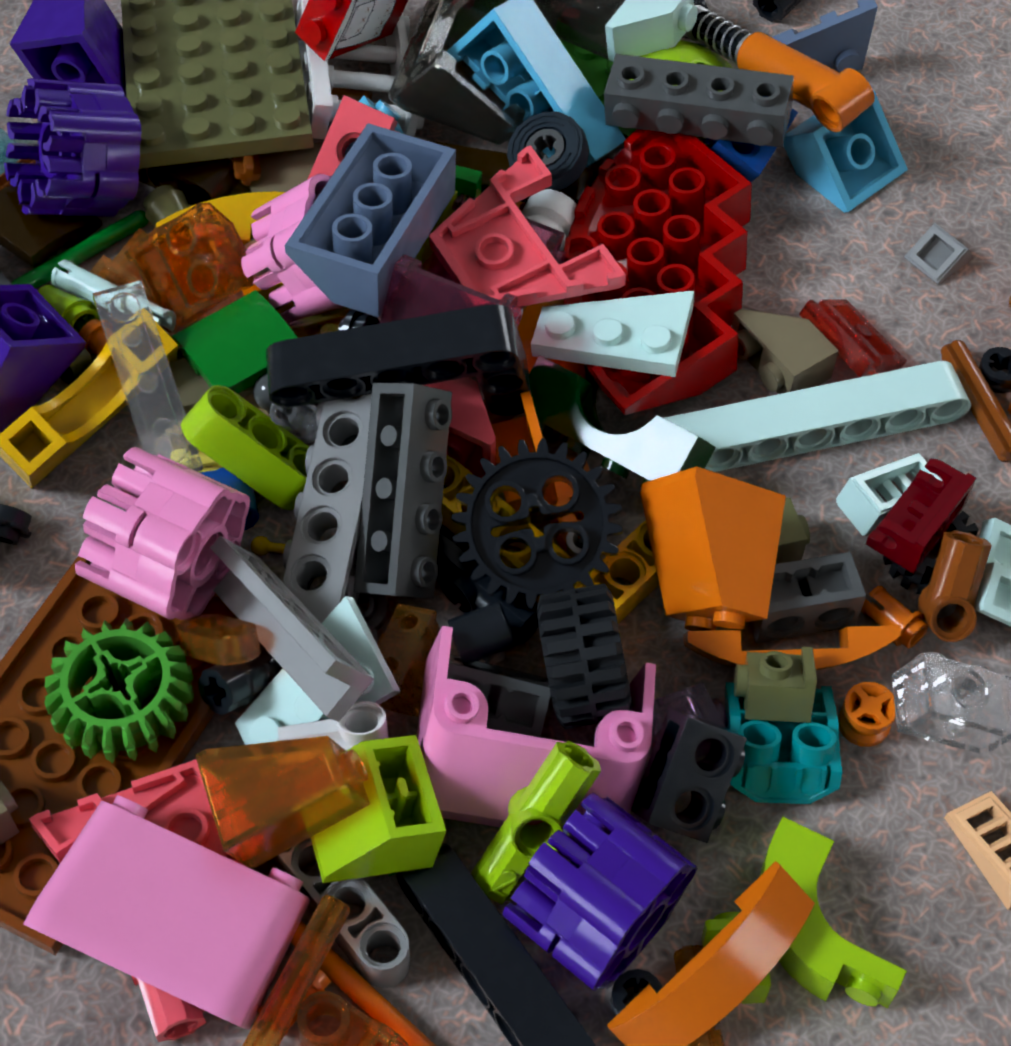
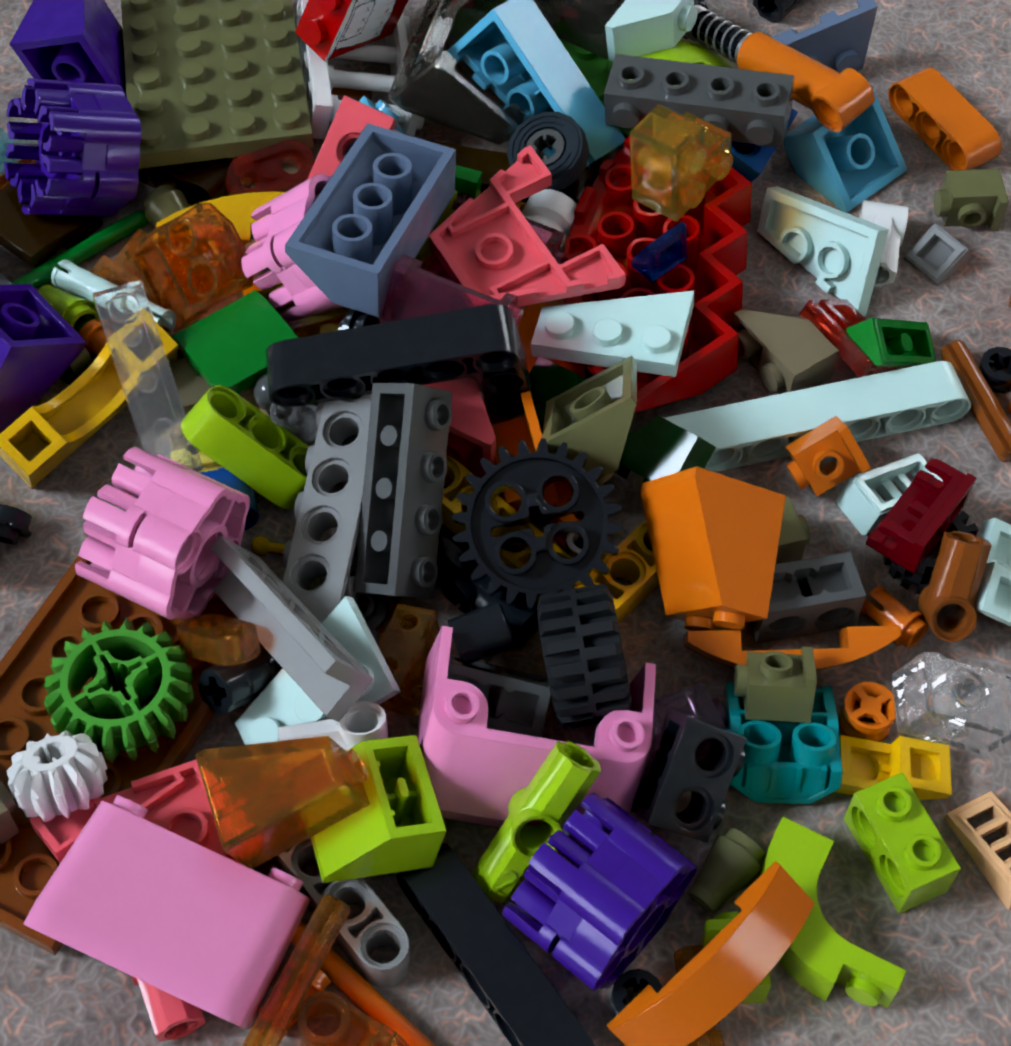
(57, 775): none -> white gear
(266, 168): none -> clear red plate
(595, 417): none -> olive slope
(662, 253): none -> clear blue slope
(676, 160): none -> clear yellow brick
(727, 868): none -> olive cone
(826, 440): none -> orange brick
(827, 242): none -> light aqua wing
(894, 342): none -> green slope
(895, 219): none -> white piece
(901, 842): none -> lime brick
(921, 761): none -> yellow slope
(945, 120): none -> orange beam
(972, 199): none -> olive brick

